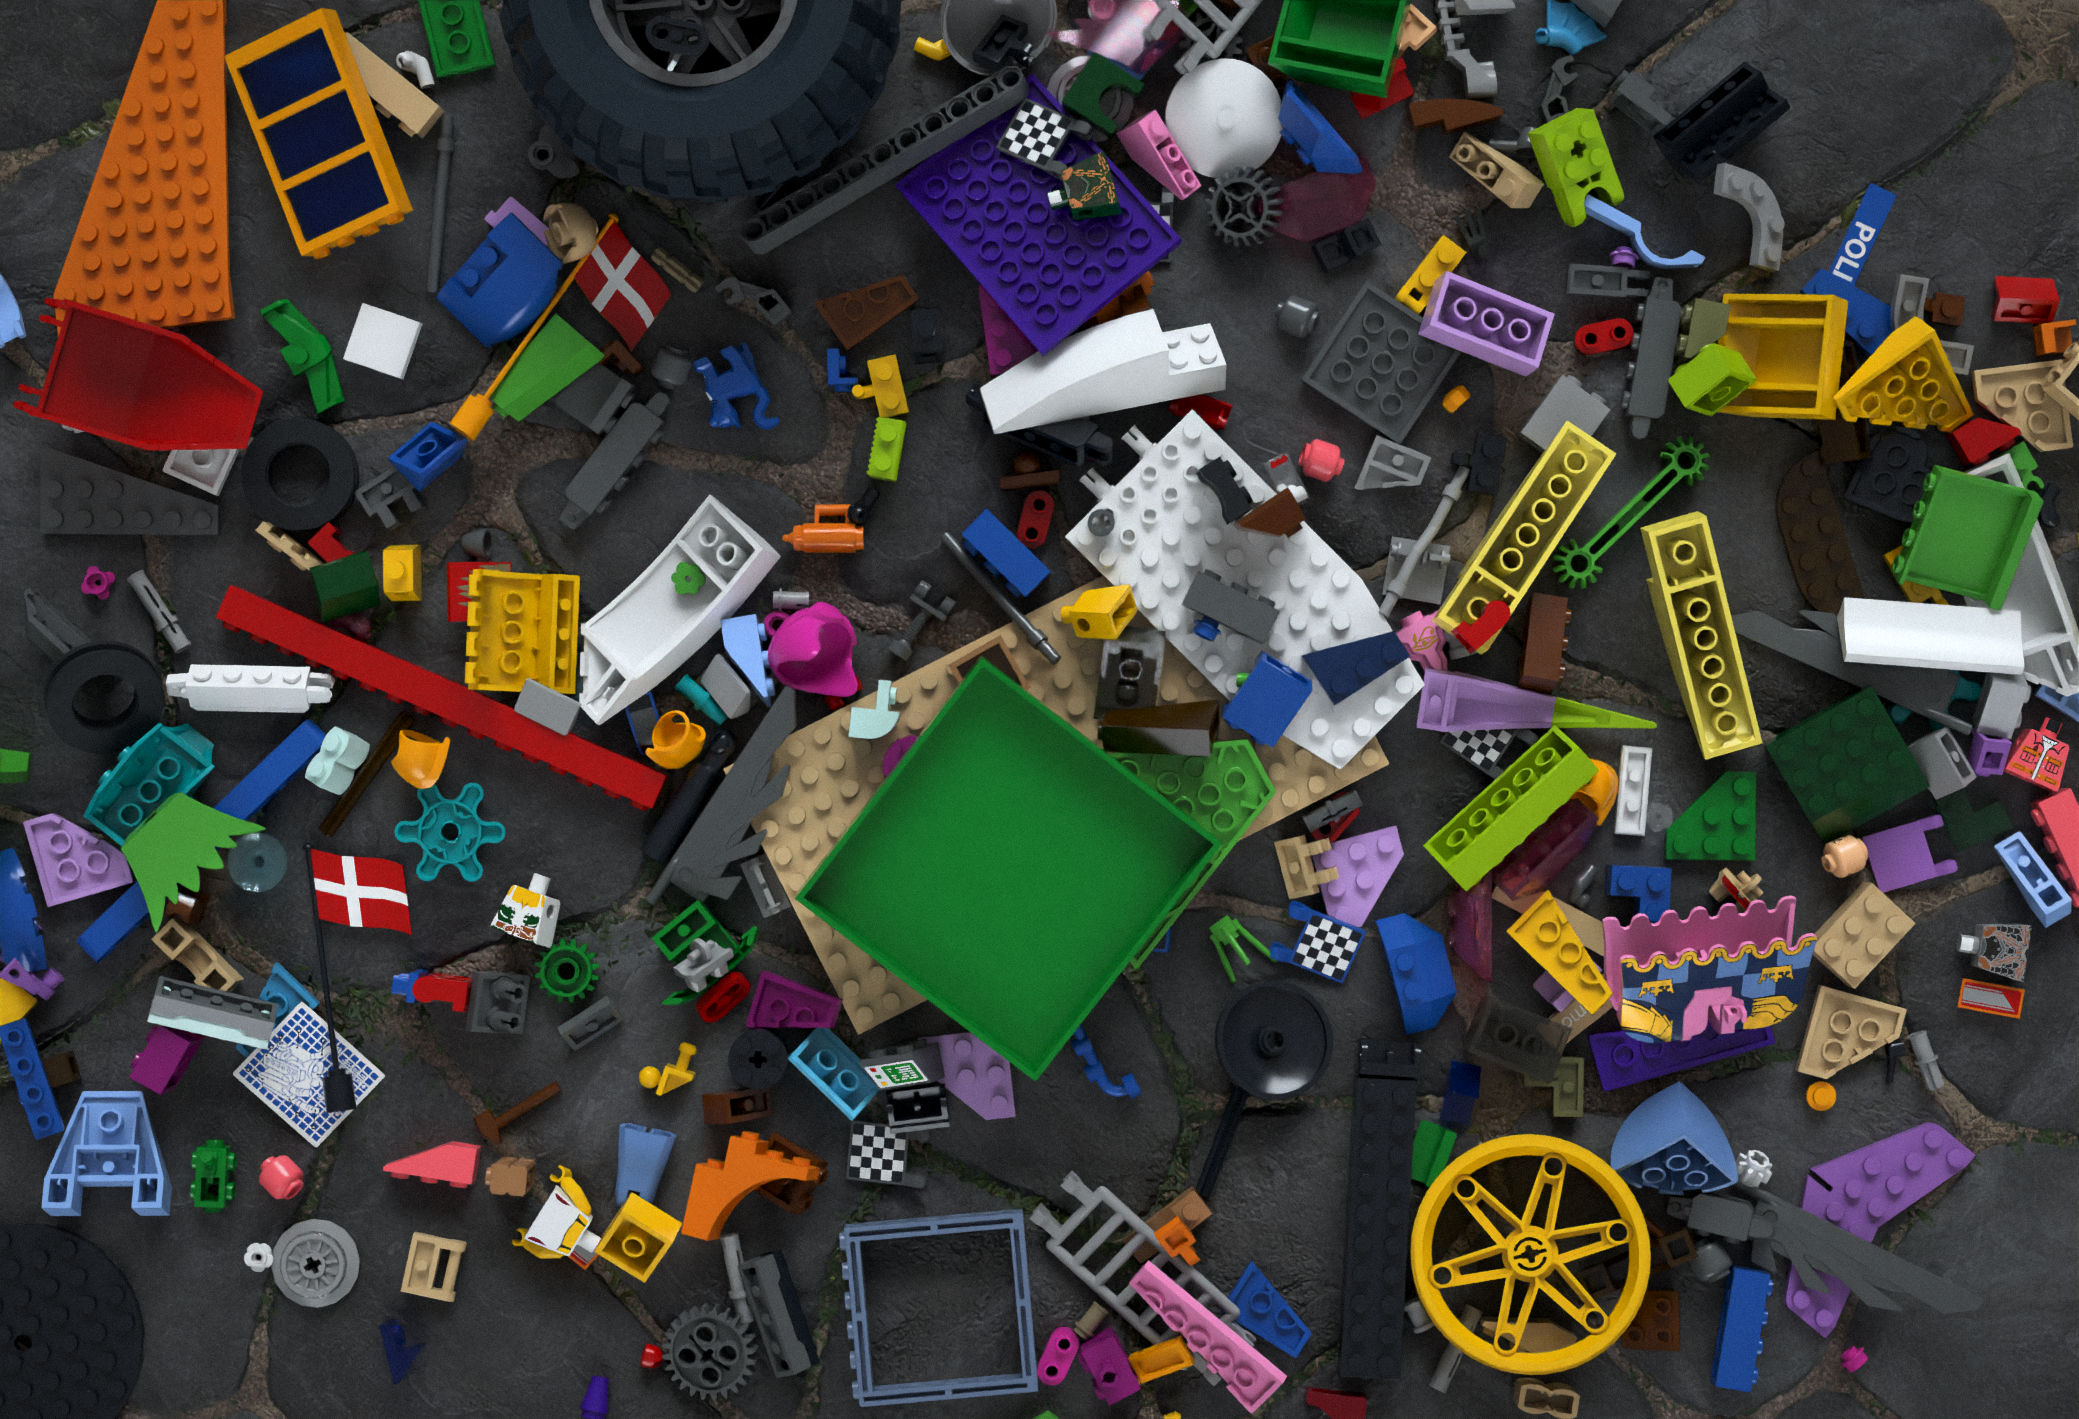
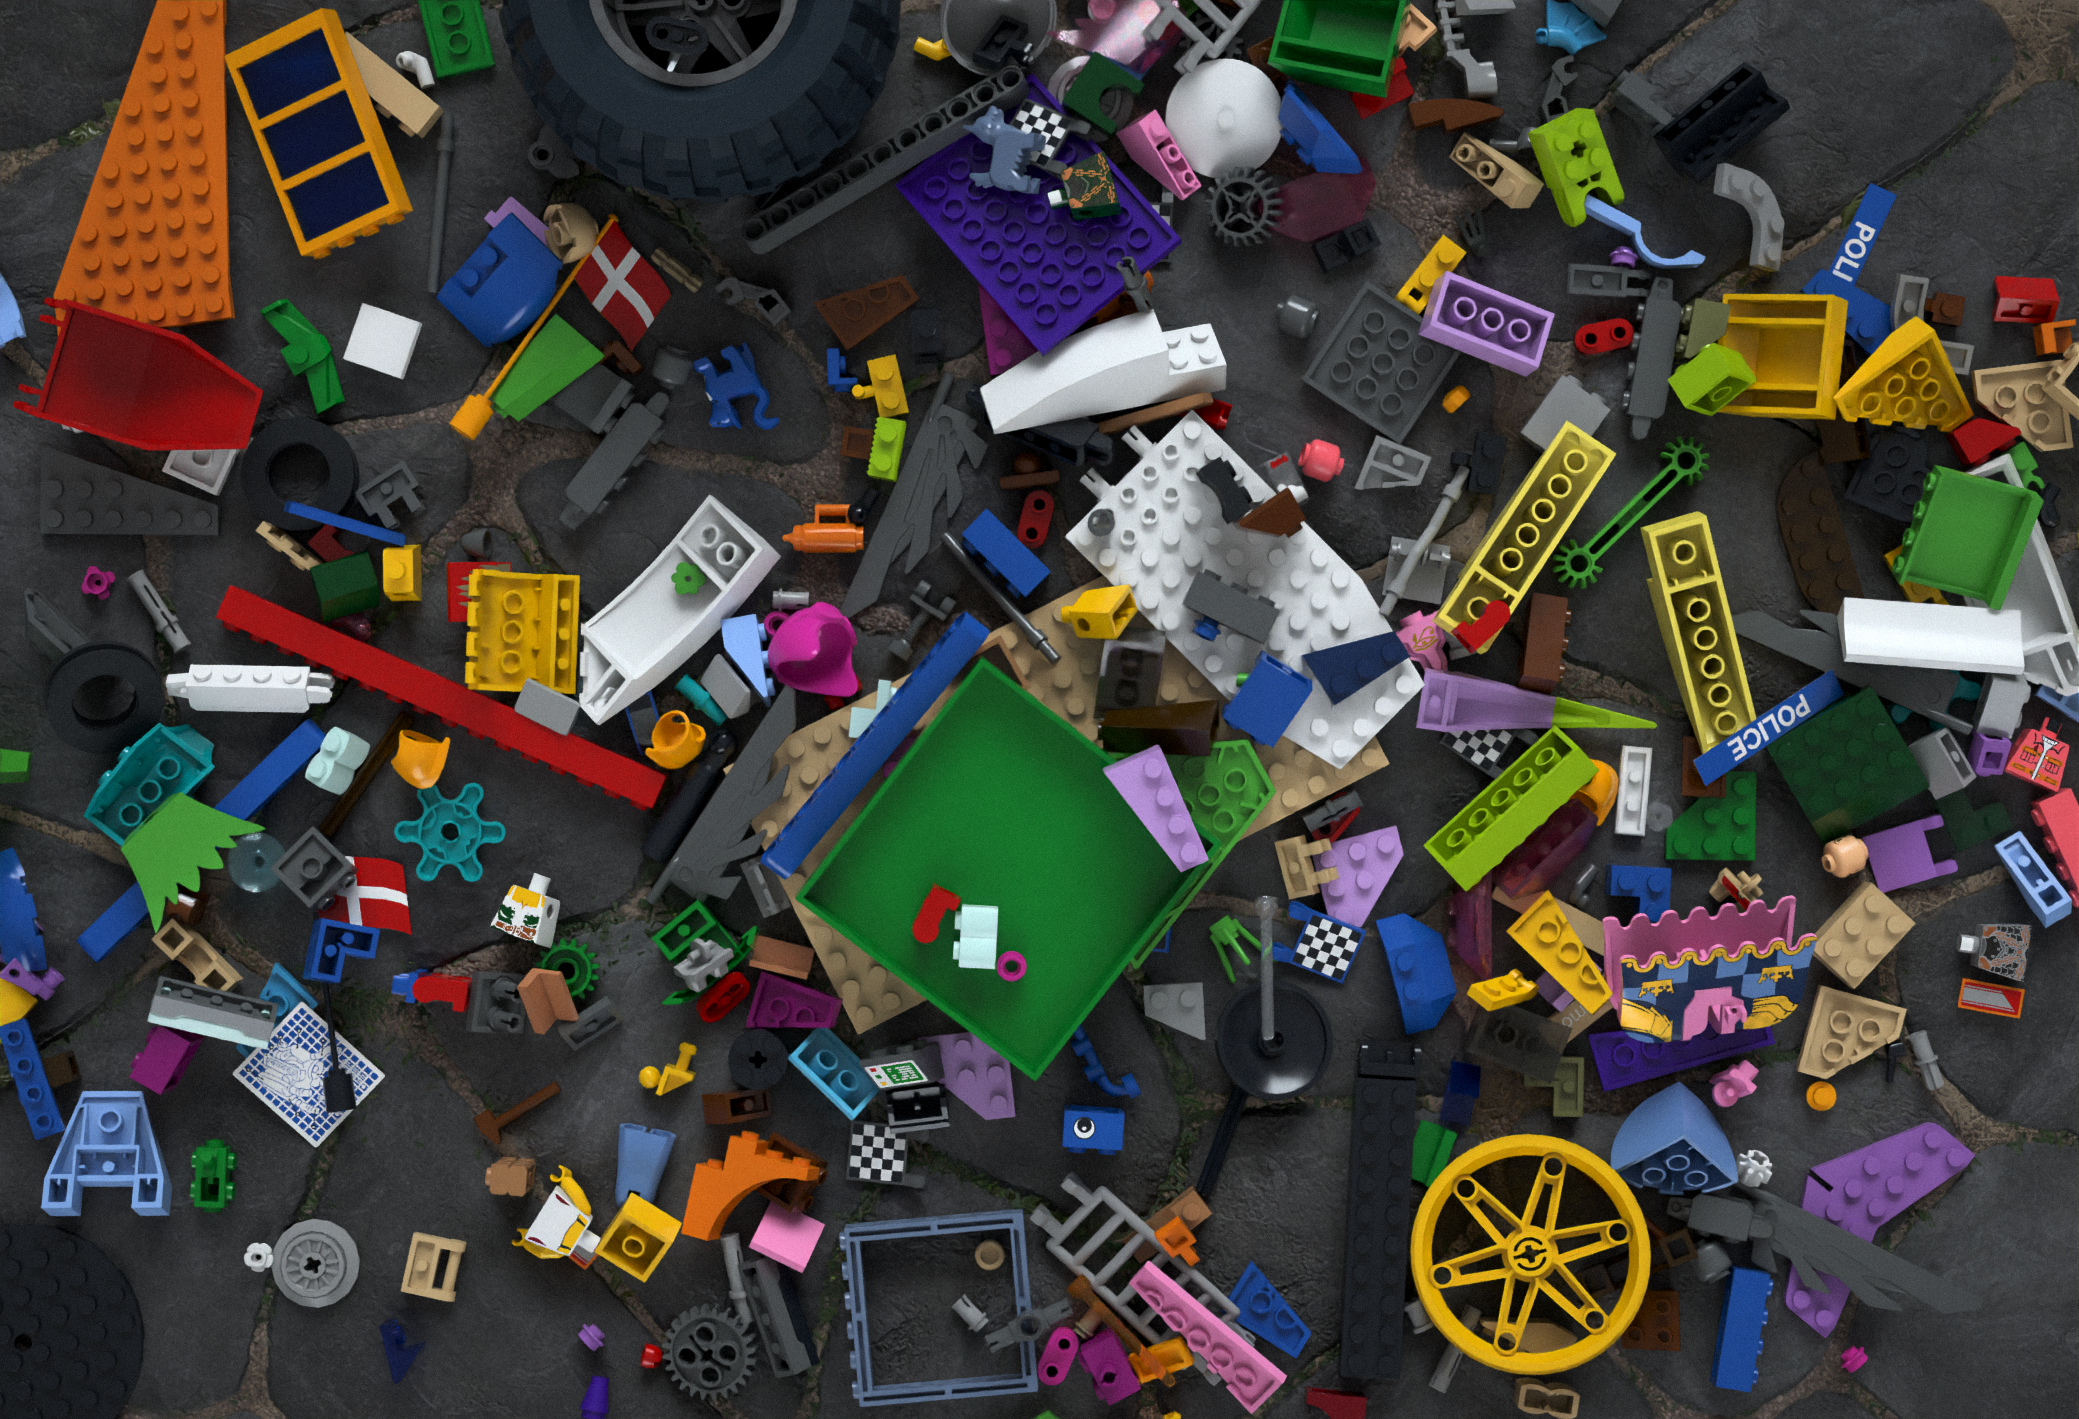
(74, 860): lavender plate -> none
(281, 1177): coral head -> none
(315, 870): none -> dark grey plate
(331, 943): none -> blue brick
(345, 523): none -> blue tile
(428, 454): blue slope -> none
(447, 1162): coral slope -> none
(546, 999): none -> nougat panel
(592, 1336): none -> medium lavender plate
(782, 957): none -> nougat panel
(787, 1237): none -> bright pink tile
(857, 443): none -> reddish brown plate
(875, 745): none -> blue beam
(918, 489): none -> dark grey animal
(931, 912): none -> red leg
(970, 1313): none -> light grey pin
(977, 936): none -> light aqua brick
(989, 1254): none -> tan tile
(1009, 155): none -> sand blue animal
(1013, 975): none -> dark pink plate
(1015, 1333): none -> dark grey pin
(1082, 1290): none -> clear orange piece
(1092, 1128): none -> blue brick
(1135, 283): none -> dark grey pin
(1155, 413): none -> medium nougat tile
(1156, 800): none -> lavender wedge
(1177, 1006): none -> light grey wing
(1266, 910): none -> clear piece
(1503, 991): none -> yellow plate
(1691, 781): none -> reddish brown plate
(1733, 1083): none -> bright pink hips
(1768, 727): none -> blue sticker

